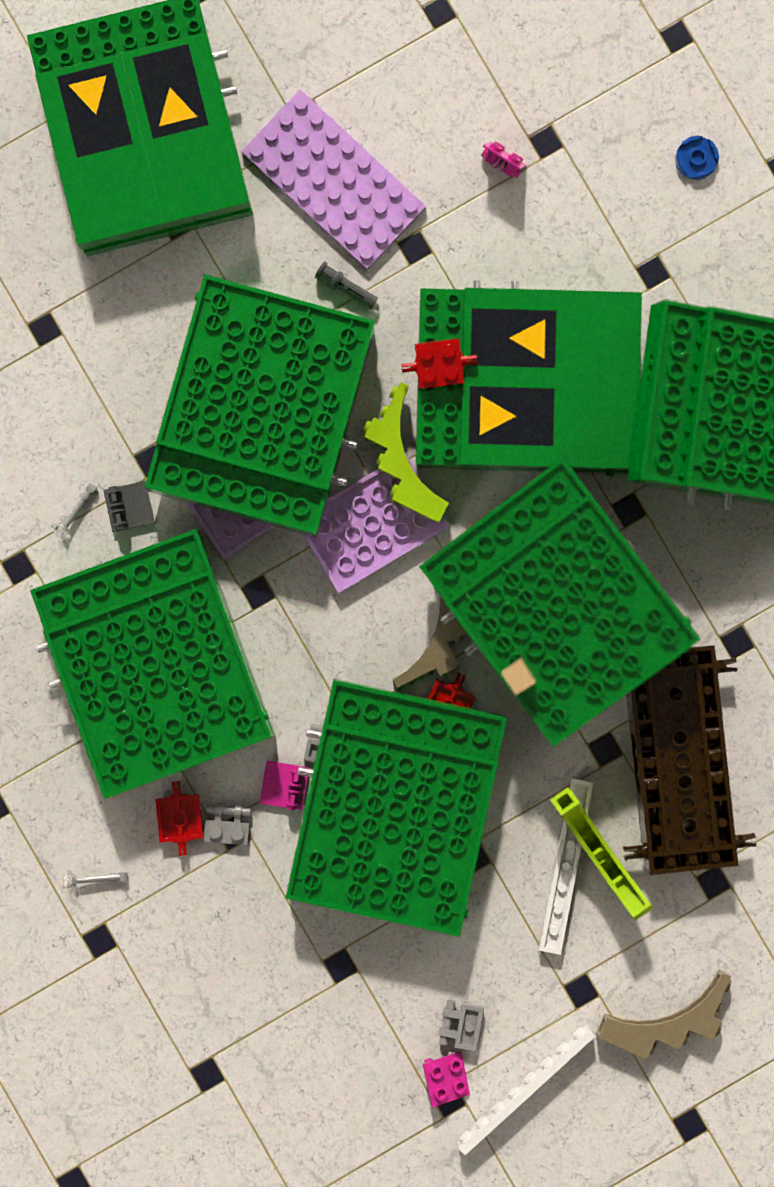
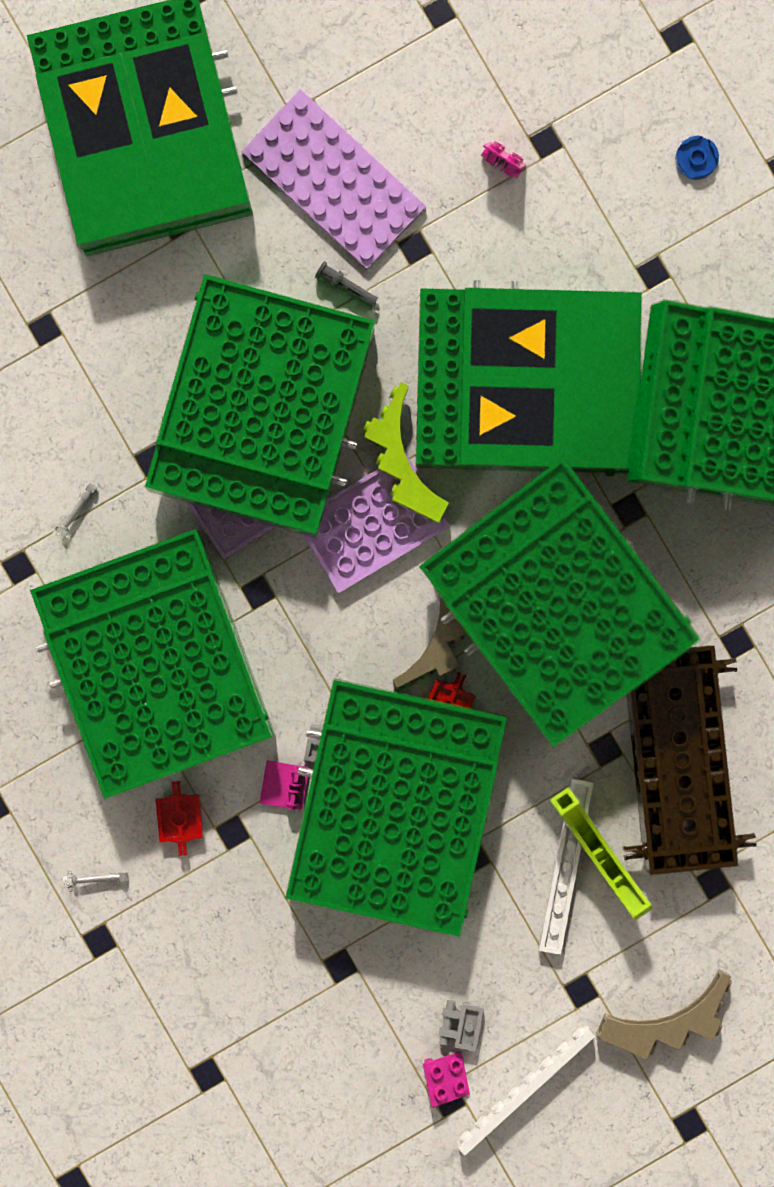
(128, 506): dark grey hinge -> none
(227, 831): light grey plate -> none
(439, 363): red plate -> none
(518, 676): tan panel -> none

